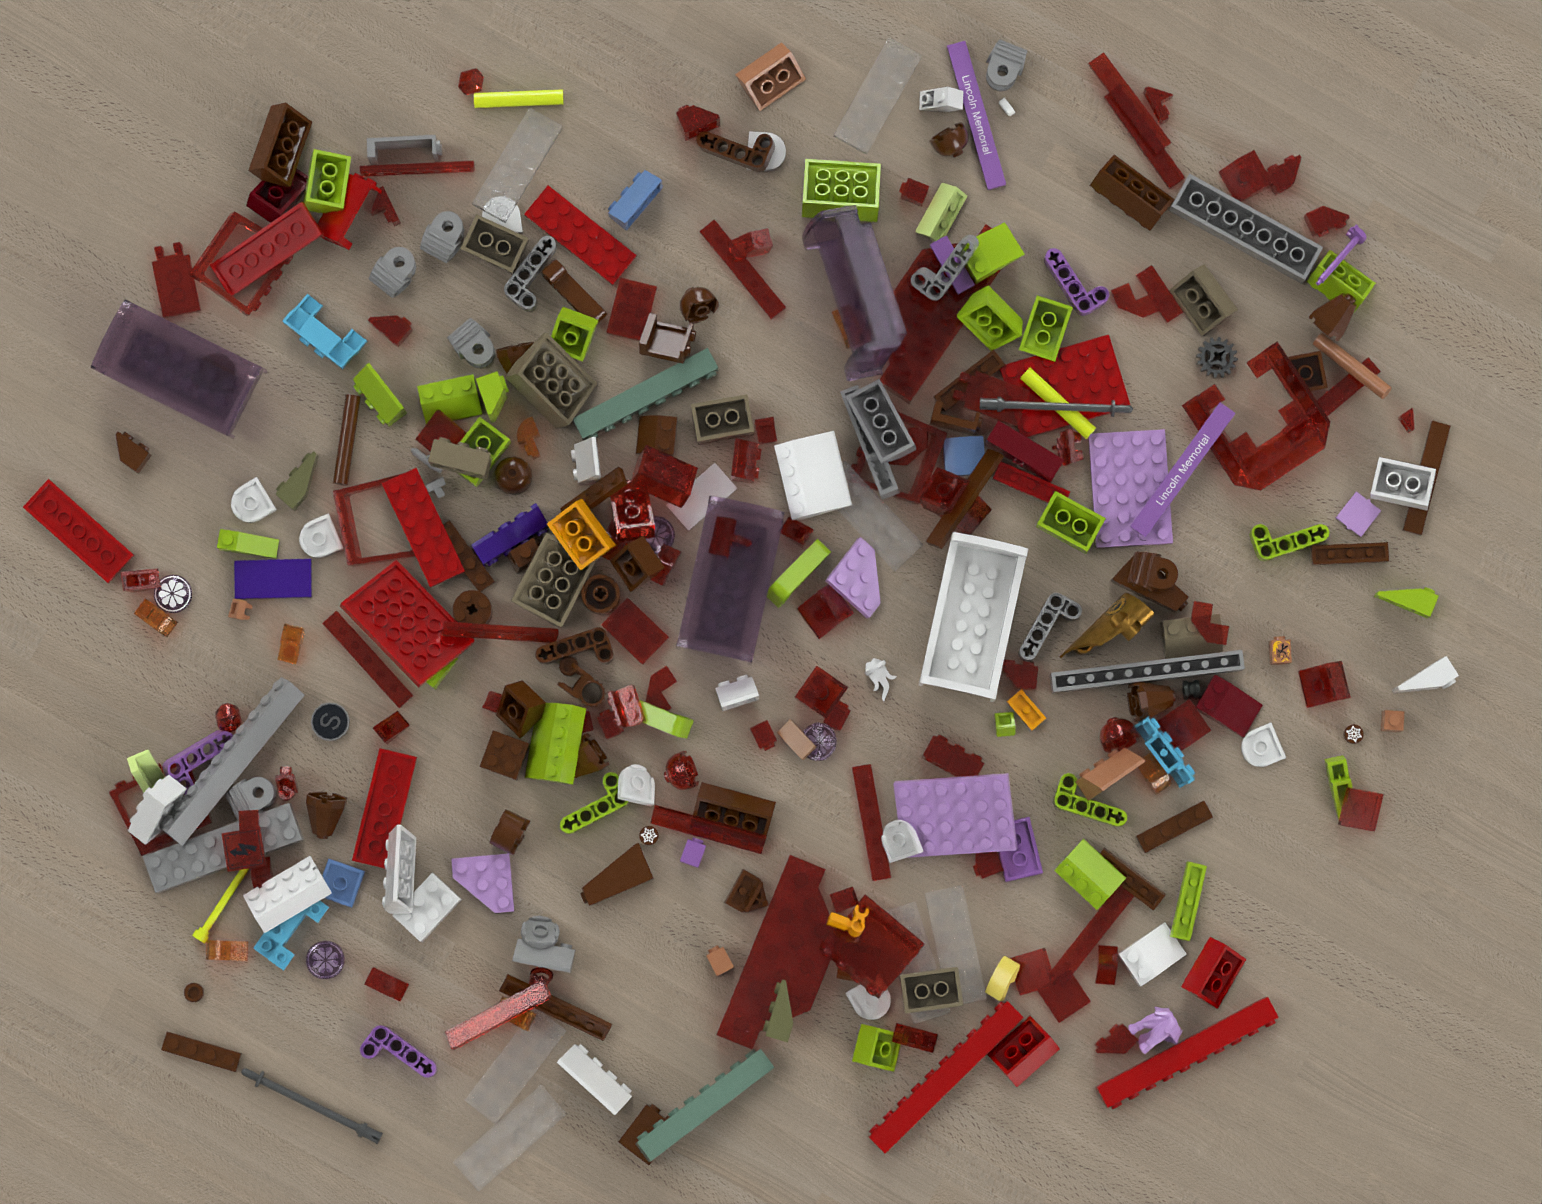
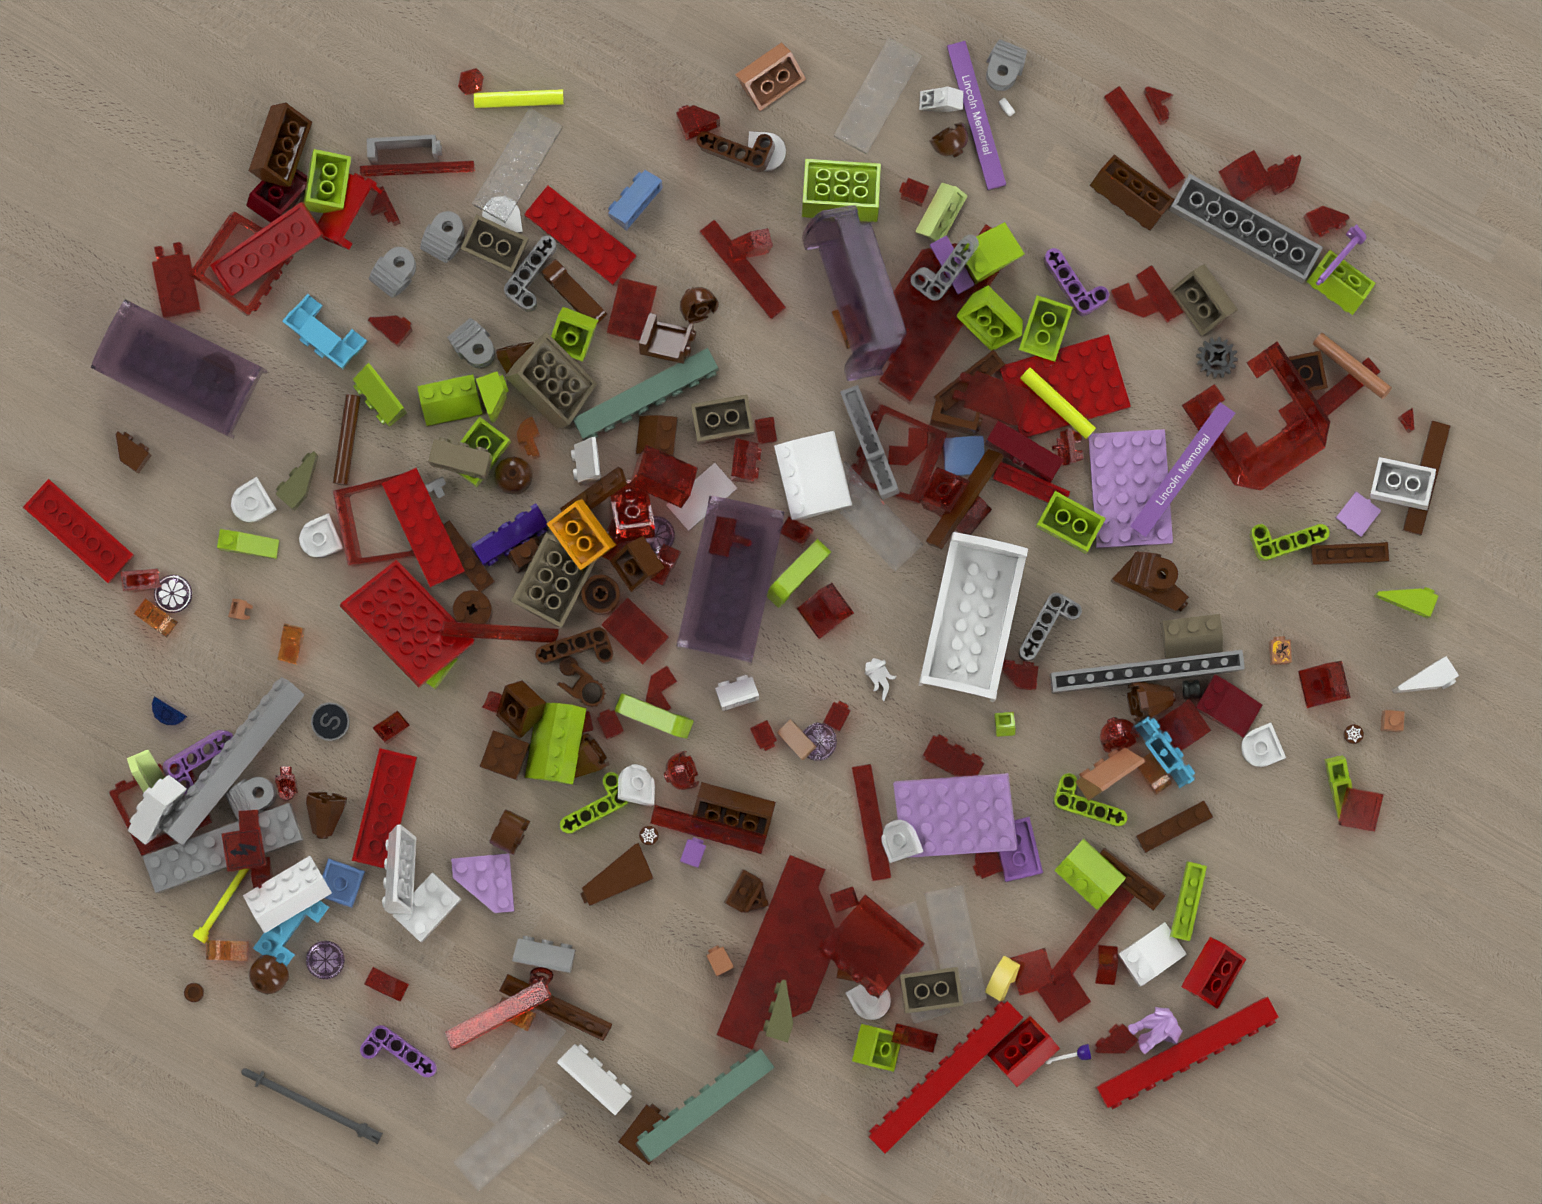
(166, 714): none -> clear blue plate
(201, 1051): reddish brown plate -> none
(228, 717): clear red head -> none
(268, 975): none -> reddish brown cylinder
(273, 578): dark purple tile -> none
(368, 659): clear red tile -> none
(424, 458): light grey piece -> none
(437, 427): clear red tile -> none
(540, 932): light grey tile -> none
(626, 707): clear red bracket -> none
(821, 692): clear red slope -> none
(844, 923): light orange bar -> none
(857, 578): lavender plate -> none
(881, 422): light grey slope -> none
(1000, 404): dark grey bar -> none
(1026, 710): light orange plate -> none
(1083, 1053): none -> hinge
(1123, 618): pearl gold panel -> none
(1129, 103): clear red tile -> none
(1209, 631): clear red tile -> none
(1335, 315): reddish brown cone -> none

